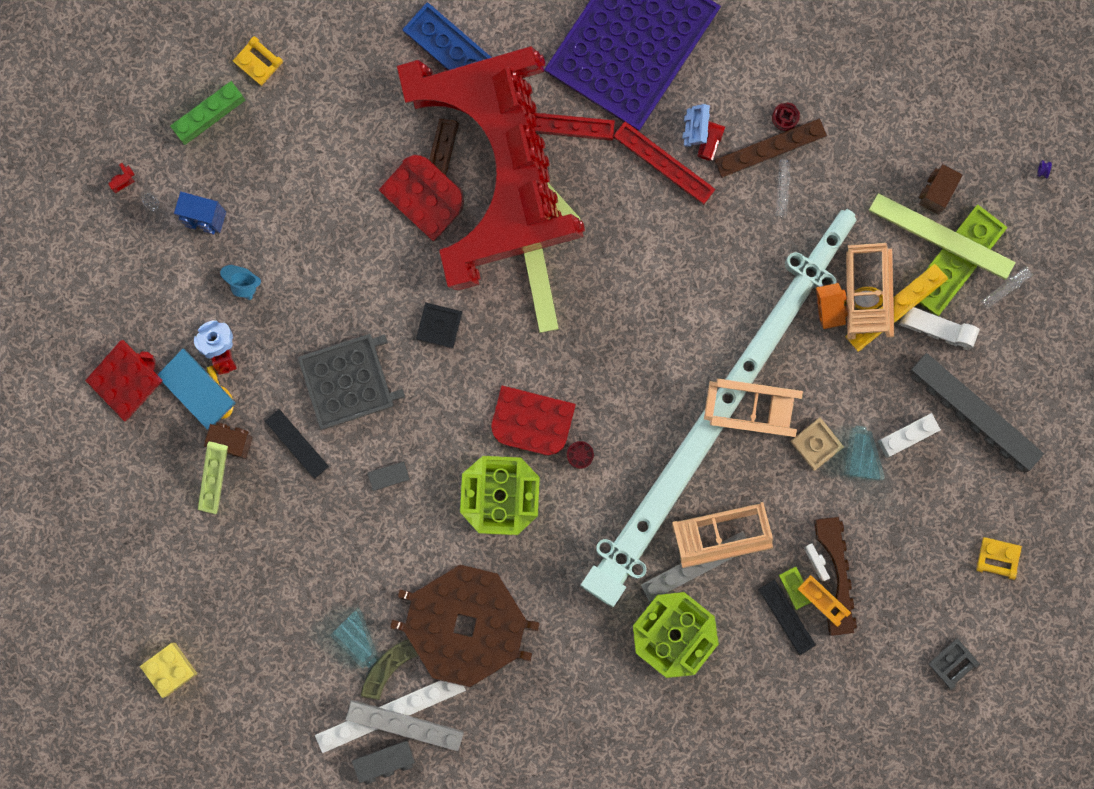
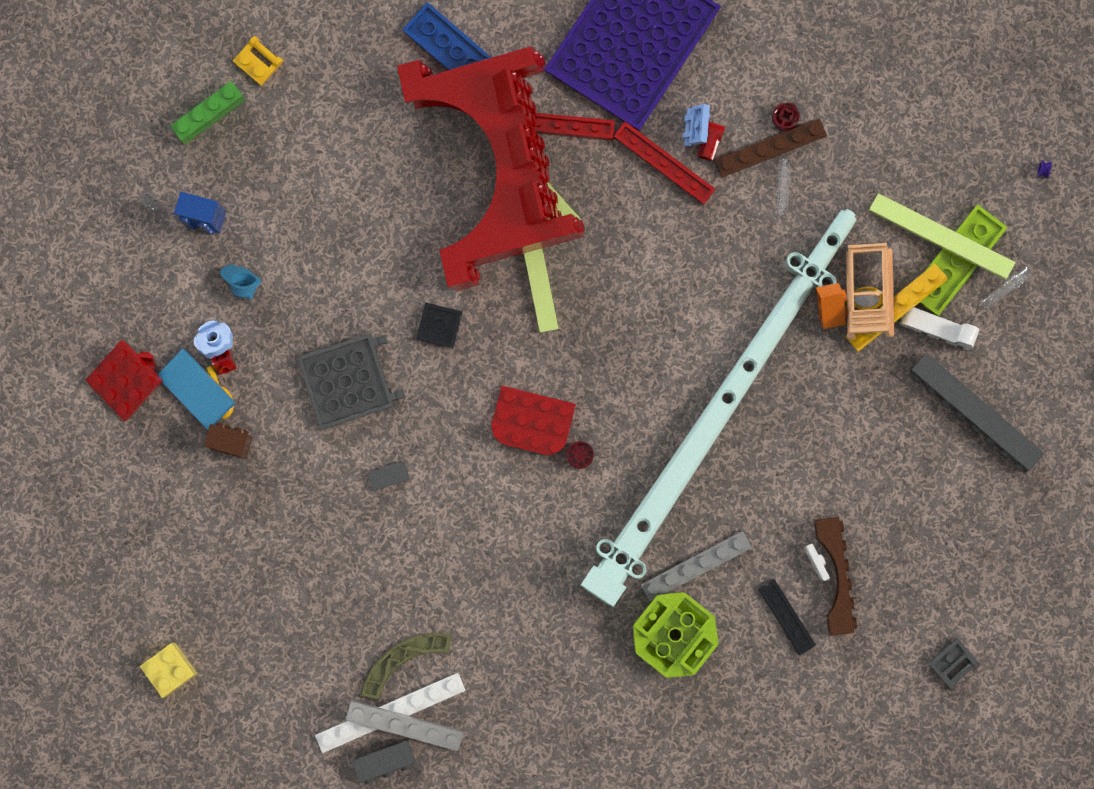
(121, 181): red bracket -> none
(212, 477): yellowish green tile -> none
(297, 444): black tile -> none
(356, 639): clear light blue slope -> none
(424, 195): red plate -> none
(443, 144): reddish brown plate -> none
(456, 656): reddish brown plate -> none
(479, 489): lime piece -> none
(690, 543): light nougat piece -> none
(779, 412): light nougat piece -> none
(792, 581): lime plate -> none
(816, 444): tan plate -> none
(823, 600): light orange plate -> none
(862, 455): clear light blue slope -> none
(909, 435): white brick -> none
(940, 190): reddish brown brick -> none
(1001, 552): yellow plate -> none

